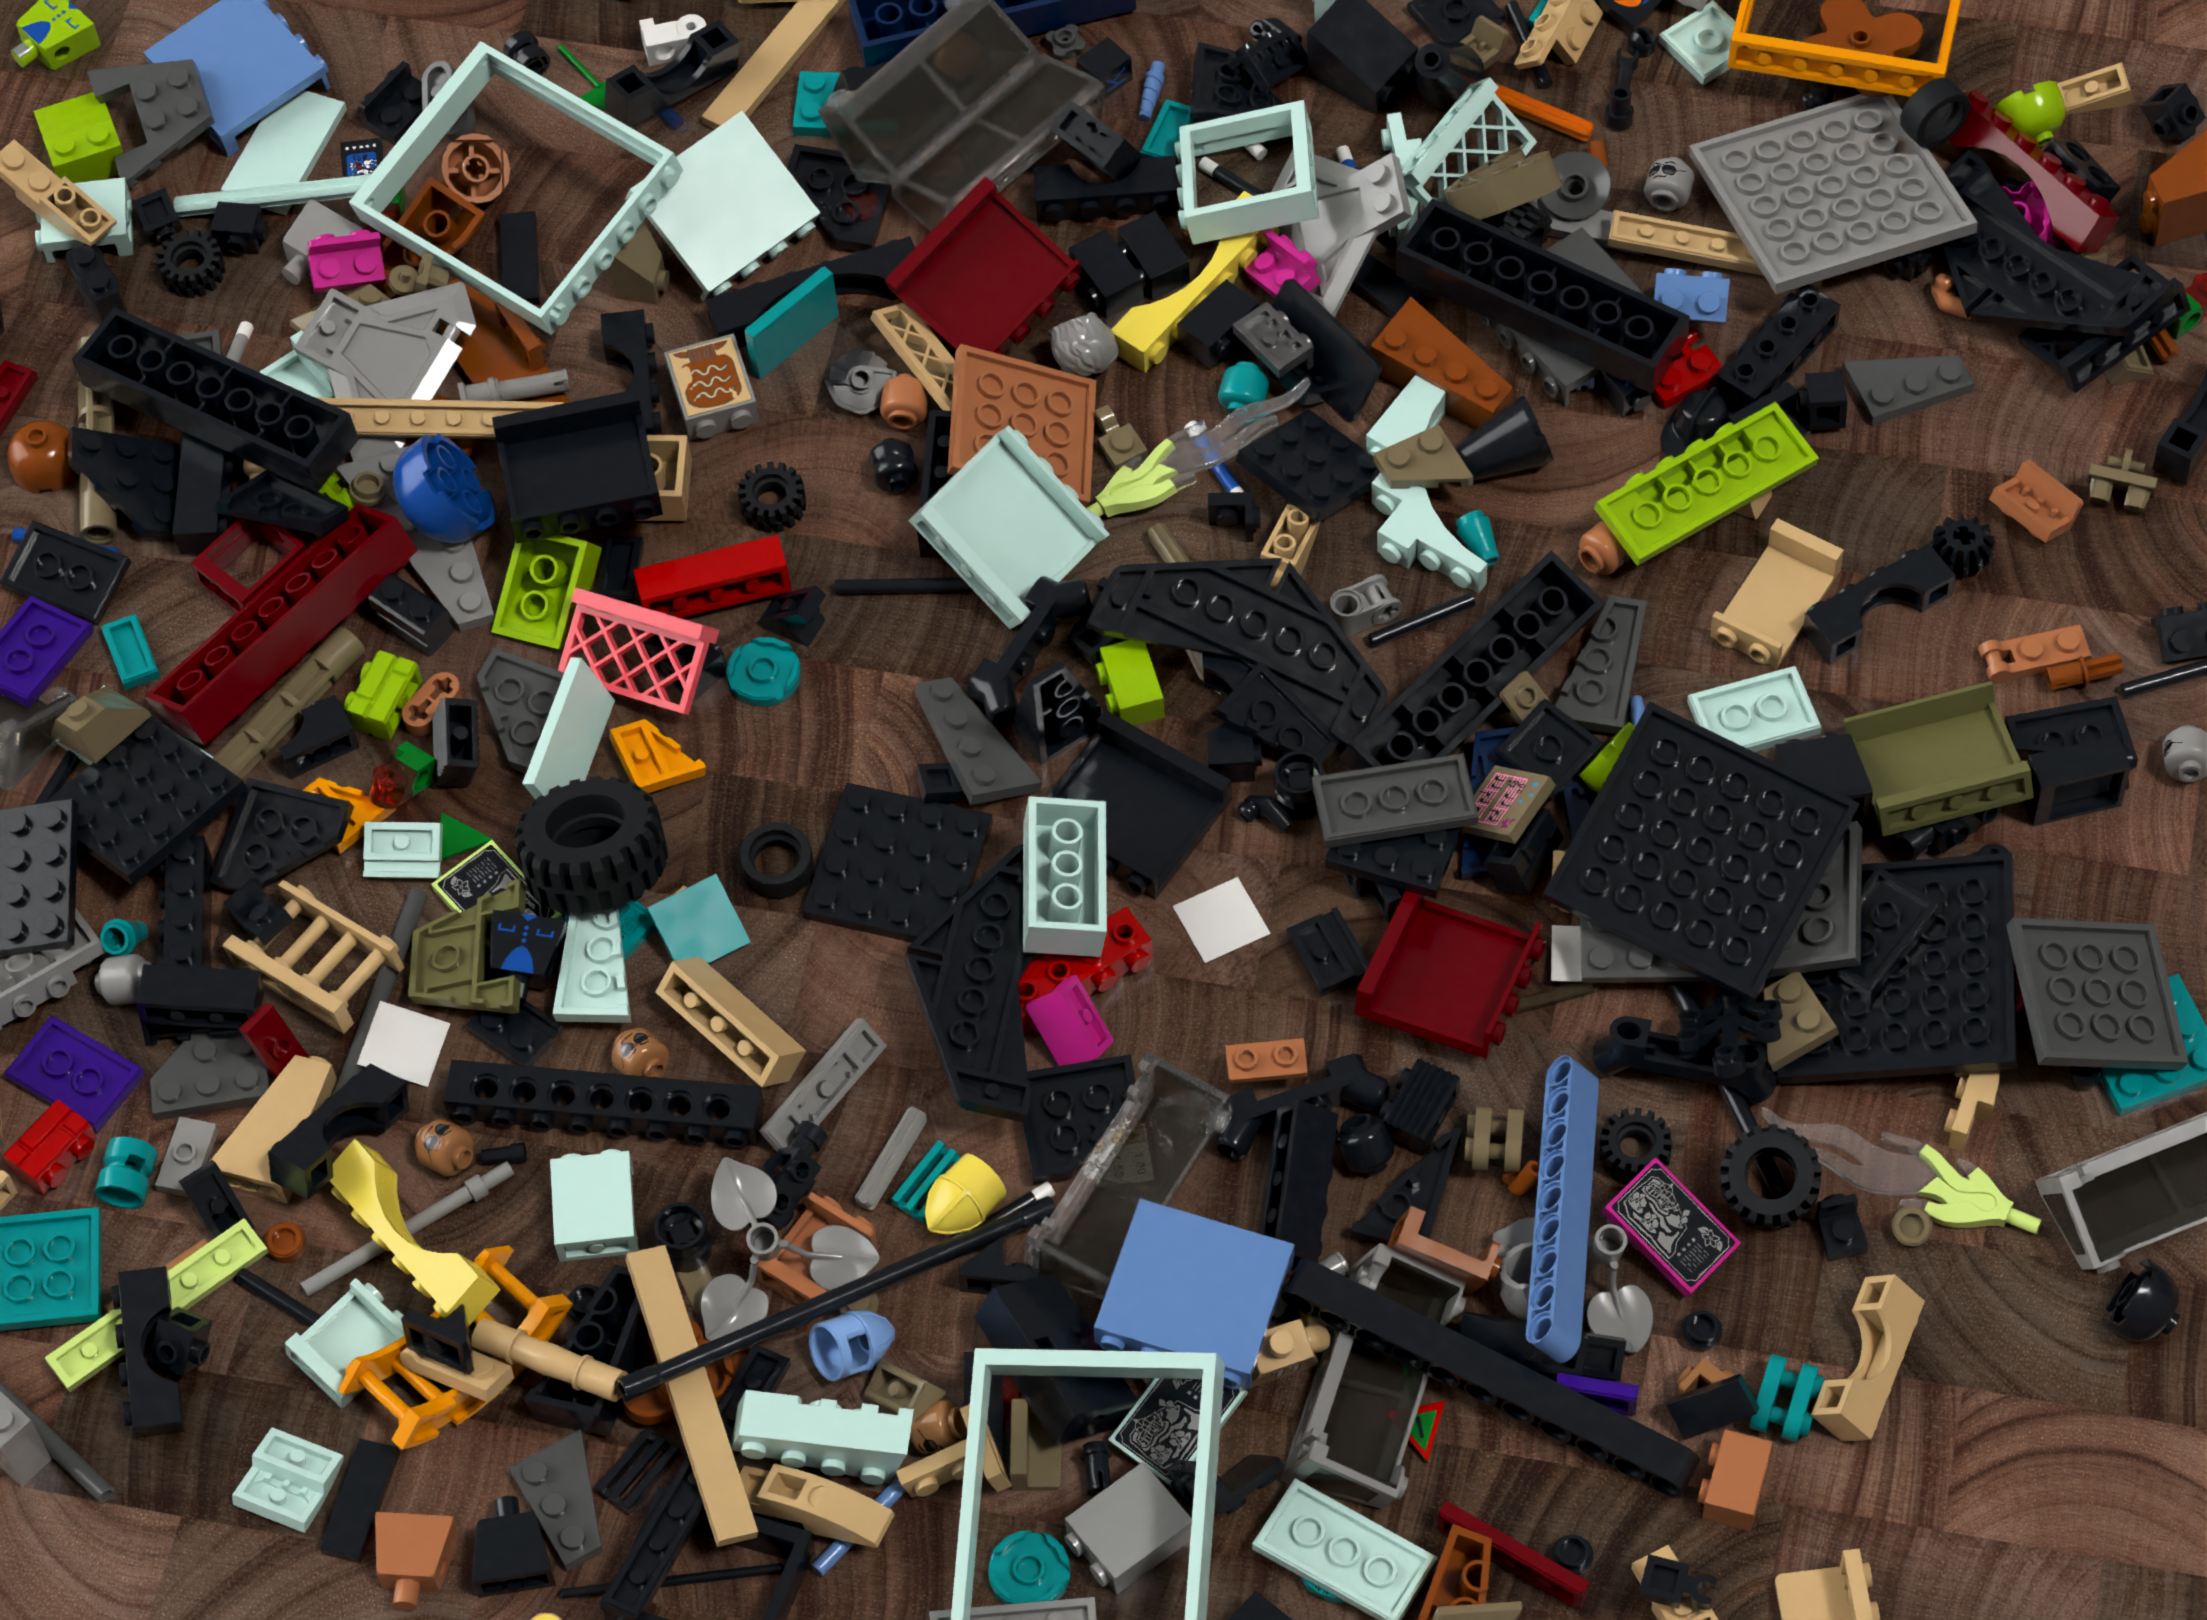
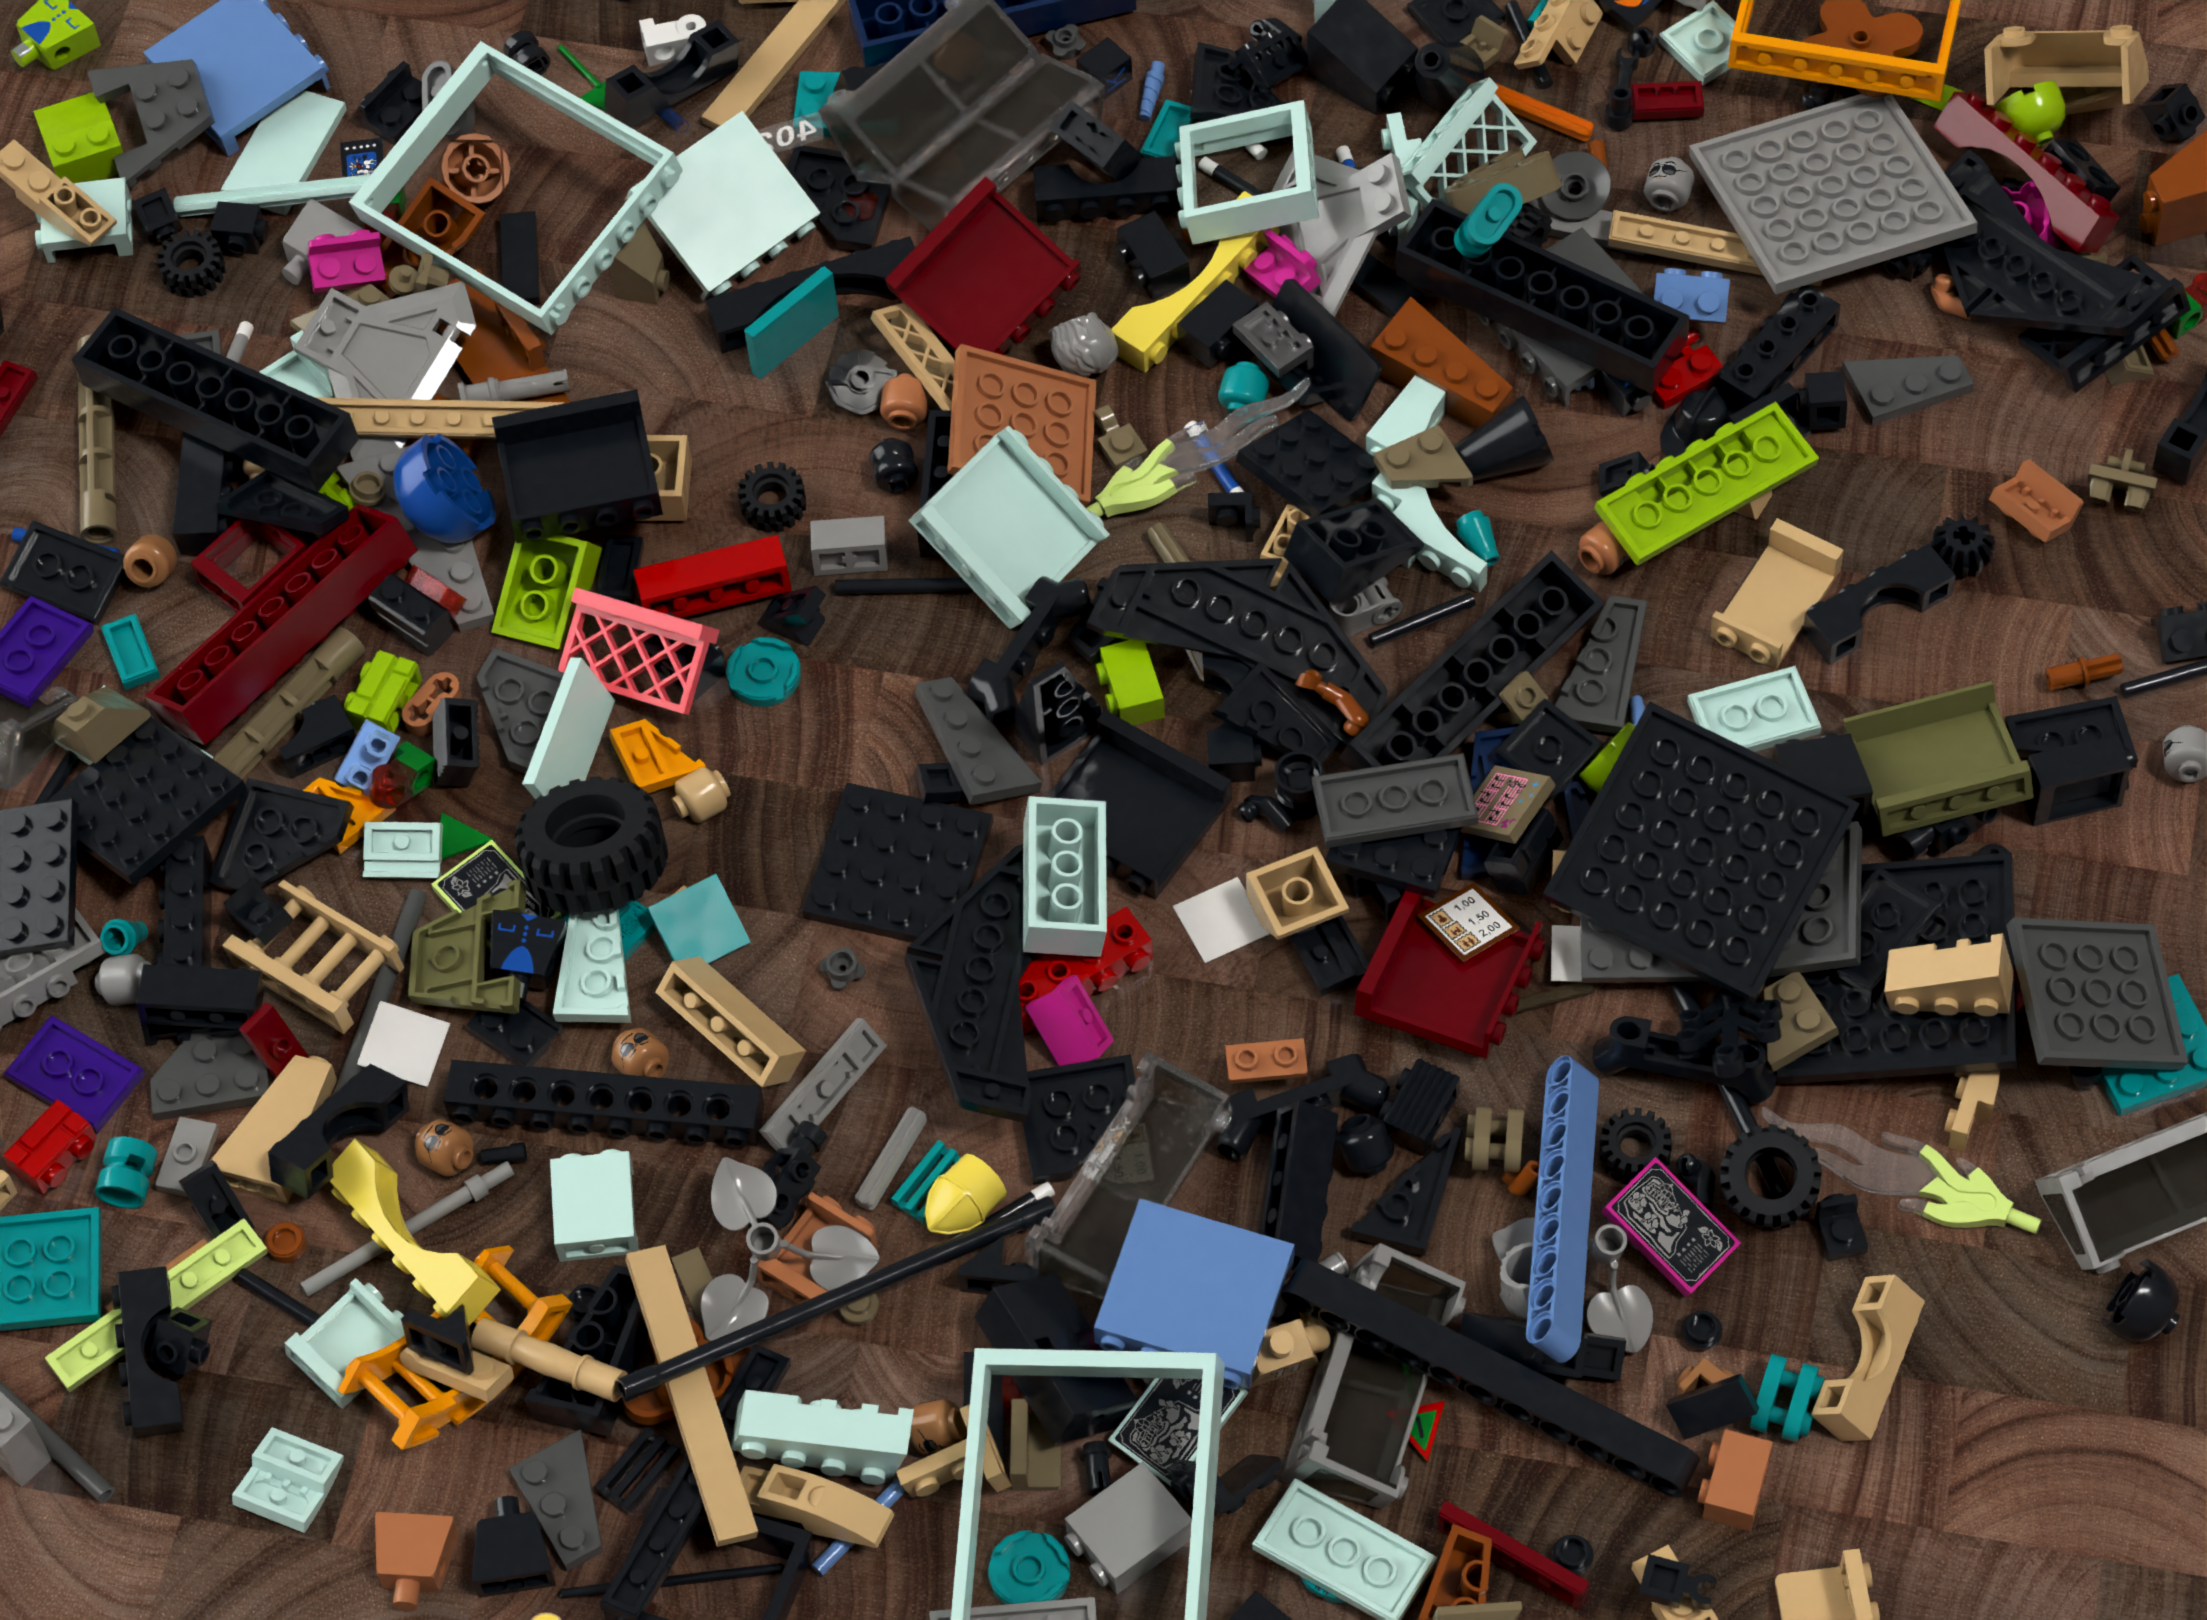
(40, 457): dark orange cylinder -> none
(95, 281): black brick -> none
(130, 476): black plate -> none
(150, 560): none -> medium nougat head
(360, 1500): black tile -> none
(370, 749): none -> light blue hips
(435, 589): none -> clear red beam
(626, 346): black arch -> none
(685, 1236): black wheel -> none
(700, 795): none -> tan head
(711, 387): brick -> none
(771, 835): black tyre -> none
(794, 132): none -> clear sticker
(842, 958): none -> dark grey plate
(849, 545): none -> light grey hinge
(850, 1343): light blue helmet -> none
(901, 1389): dark tan slope -> none
(1107, 274): black brick -> none
(1294, 893): none -> tan slope
(1345, 702): none -> dark orange arm
(1350, 548): none -> black slope
(1468, 921): none -> sticker
(1472, 1270): dark orange panel -> none
(1488, 220): none -> teal brick
(1614, 1395): dark purple tile -> none
(1618, 471): none -> black bracket
(1667, 100): none -> dark red plate
(1698, 1176): none -> black arm
(1912, 1226): dark tan tile -> none
(1935, 95): black tyre -> none
(1950, 979): none -> tan wedge
(2033, 653): nougat plate -> none
(2067, 57): none -> tan windscreen

